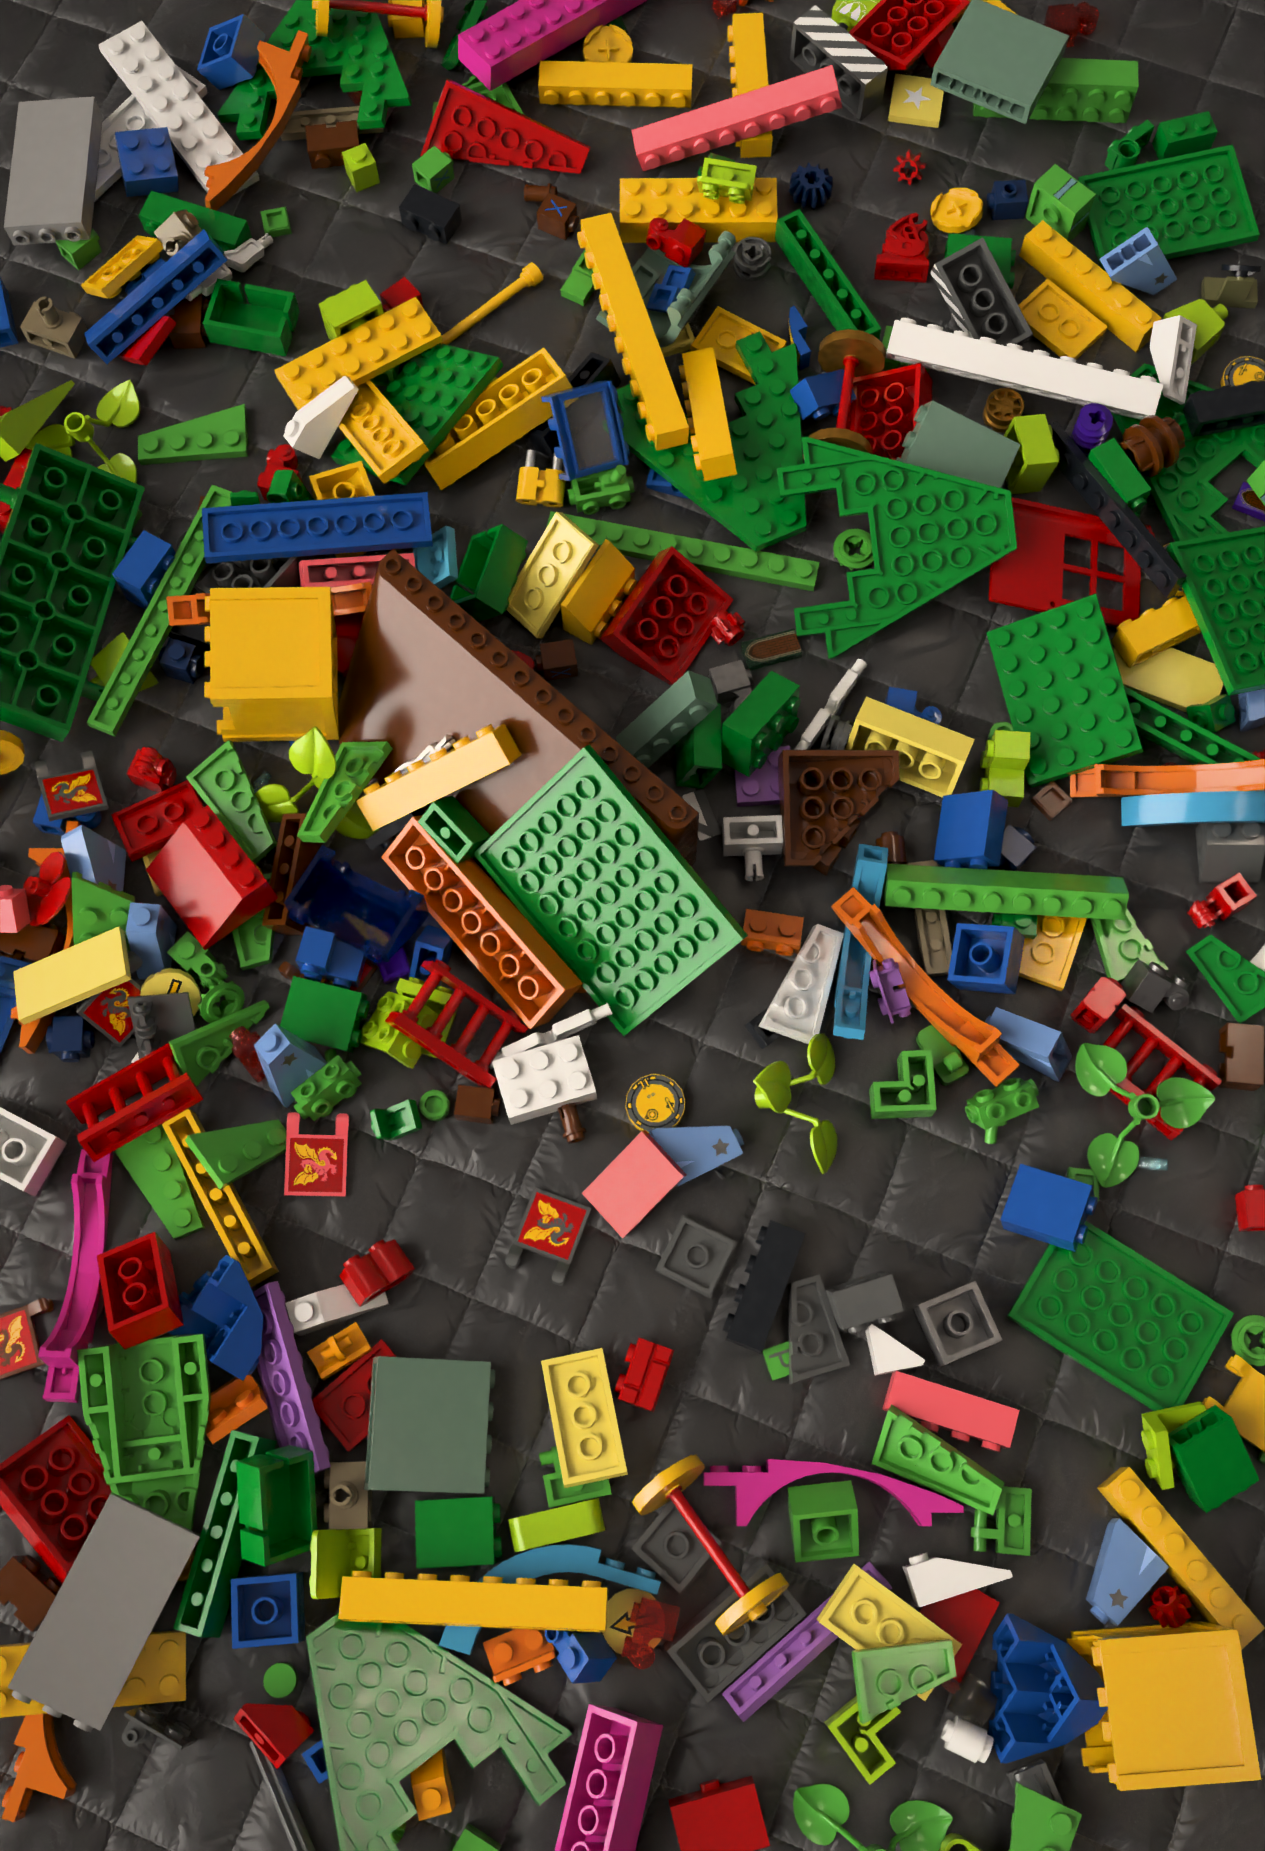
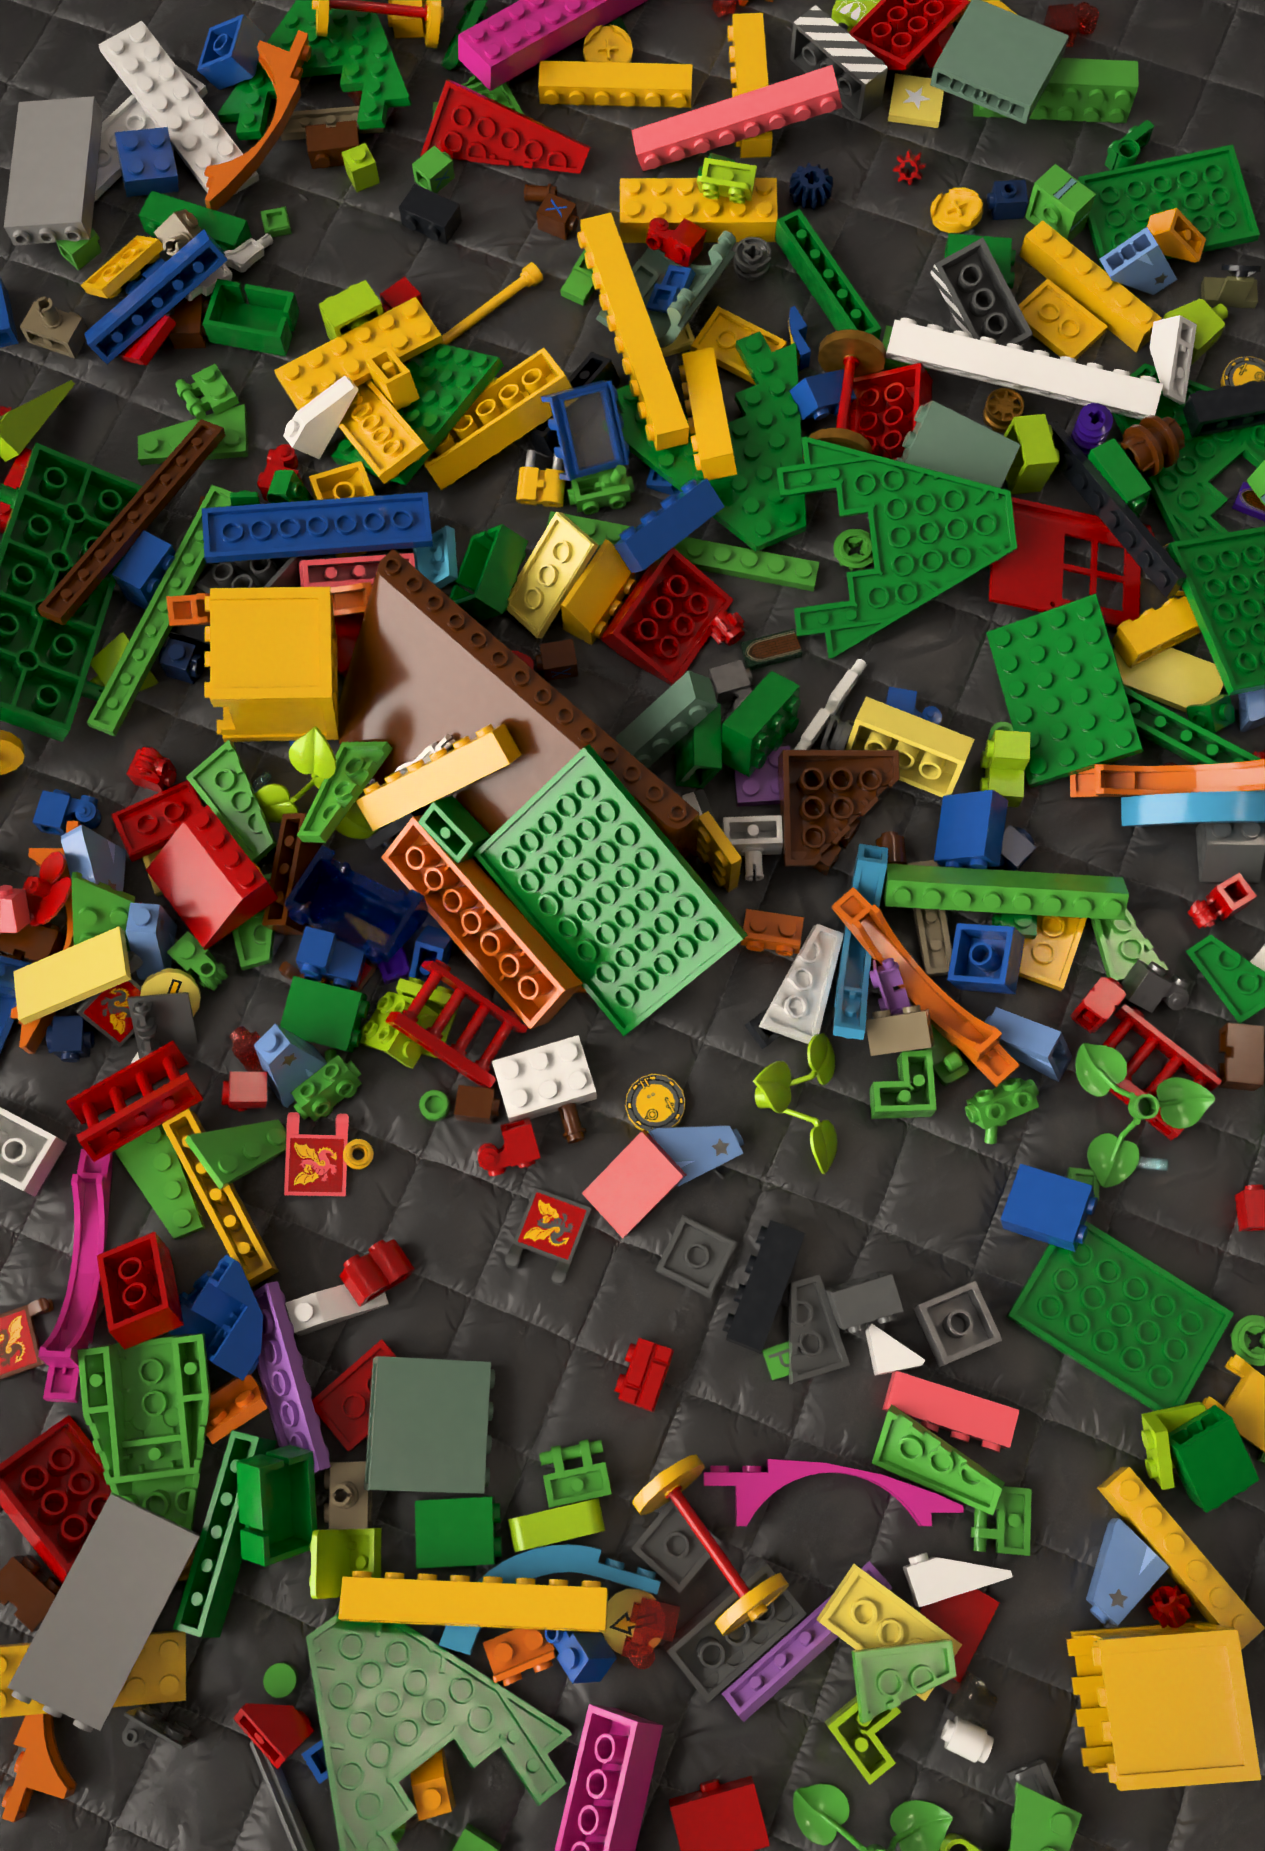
(73, 791): flag -> none
(118, 407): lime plant -> none
(130, 523): none -> reddish brown plate
(207, 1046): bright green wing -> none
(214, 388): none -> bright green plate
(234, 1001): bright green gear -> none
(245, 1091): none -> brick
(267, 1610): blue brick -> none
(339, 1351): light orange hips -> none
(362, 1145): none -> yellow plate
(392, 378): none -> yellow brick
(396, 1120): green bracket -> none
(518, 1148): none -> red brick
(559, 1031): white piece -> none
(583, 1418): light yellow plate -> none
(669, 525): none -> blue brick
(718, 852): none -> yellow plate
(823, 1521): bright green slope -> none
(899, 1031): none -> dark tan brick
(904, 252): red piece -> none
(1041, 1691): blue brick -> none
(1051, 800): reddish brown tile -> none
(1176, 235): none -> light orange slope
(1184, 135): green brick -> none

